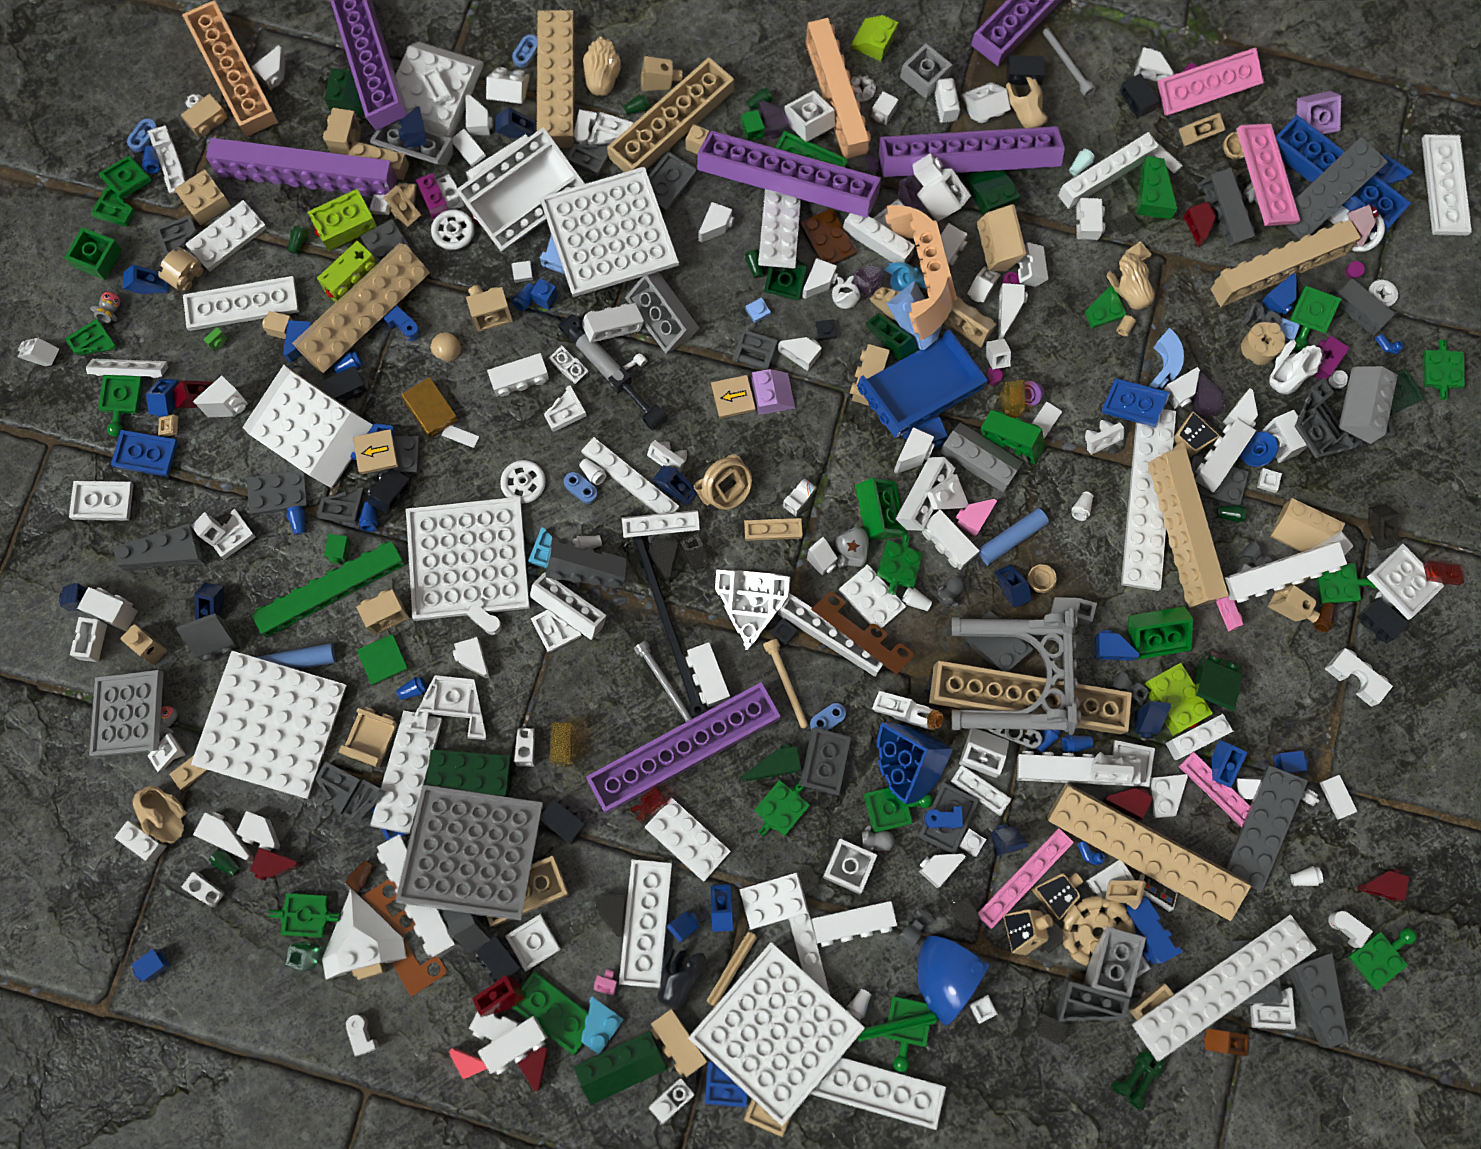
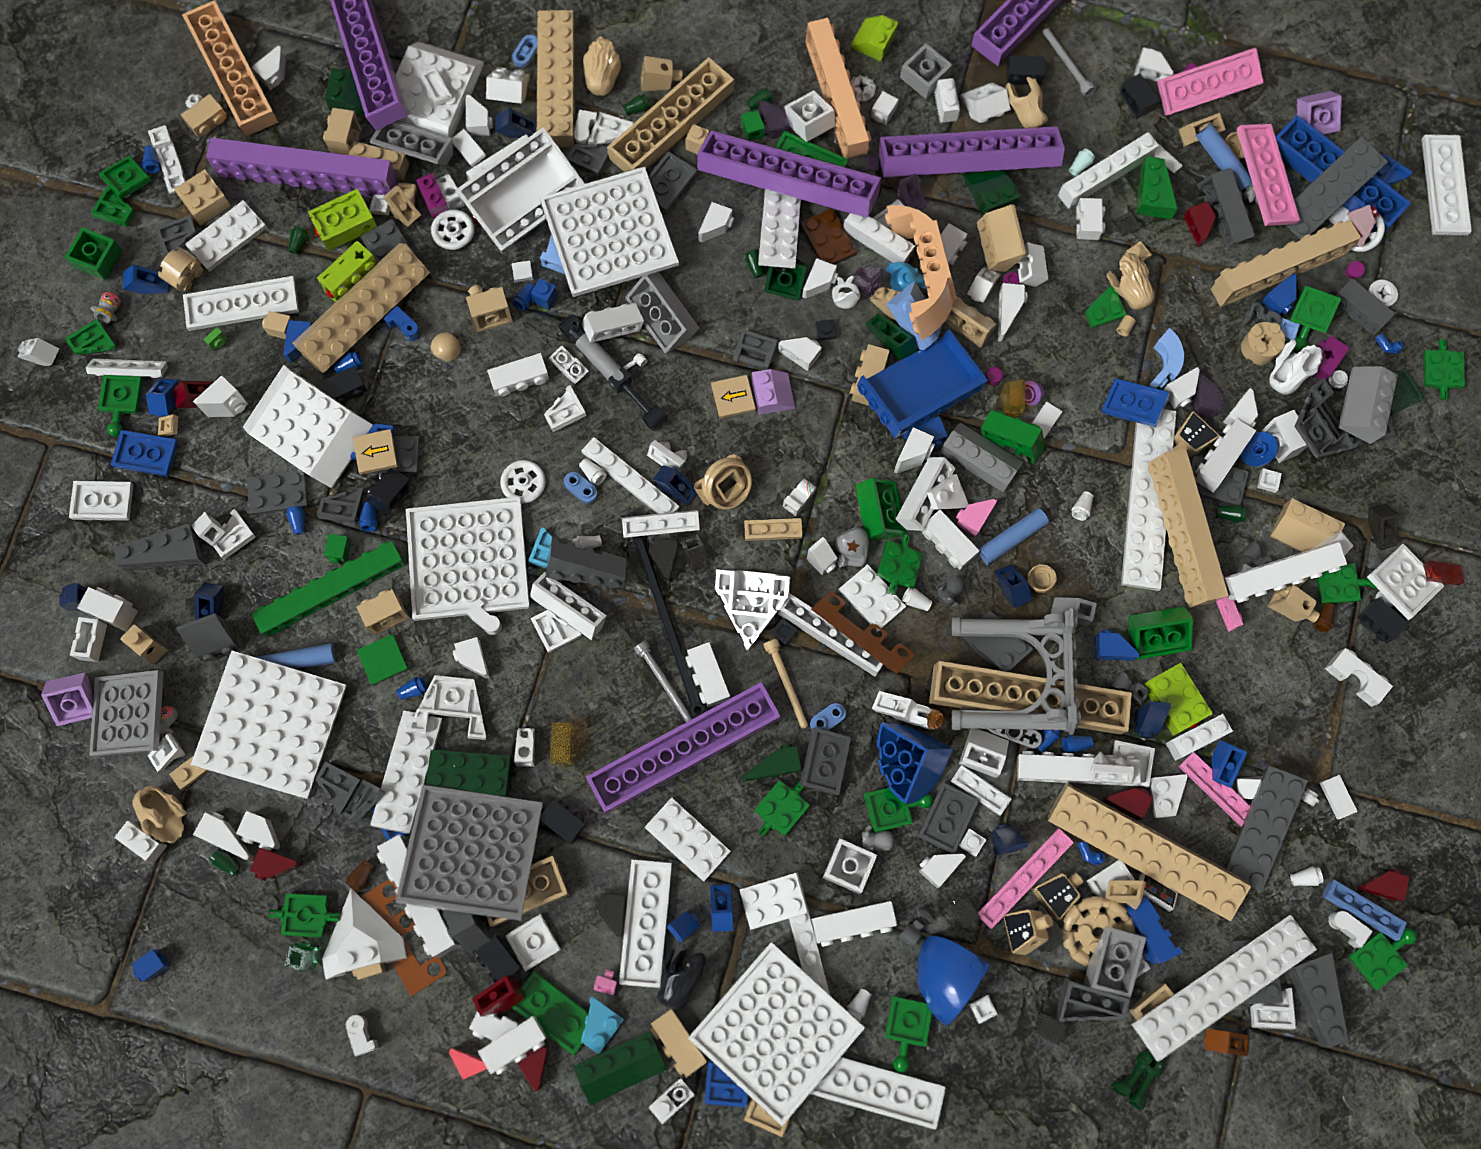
(69, 698): none -> lavender slope
(140, 135): medium blue plate -> none
(203, 889): white leg -> none
(369, 737): tan panel -> none
(412, 129): dark blue slope -> none
(429, 407): pearl gold piece -> none
(460, 436): white sticker -> none
(651, 803): clear red plate -> none
(731, 968): tan axle -> none
(758, 310): light blue plate -> none
(897, 1026): green axle -> none
(927, 169): white brick -> none
(937, 819): blue leg -> none
(944, 195): white slope -> none
(998, 354): white brick -> none
(1109, 435): white tile -> none
(1218, 680): dark green slope -> none
(1223, 155): none -> medium blue brick
(1291, 762): blue brick -> none
(1364, 909): none -> medium blue brick

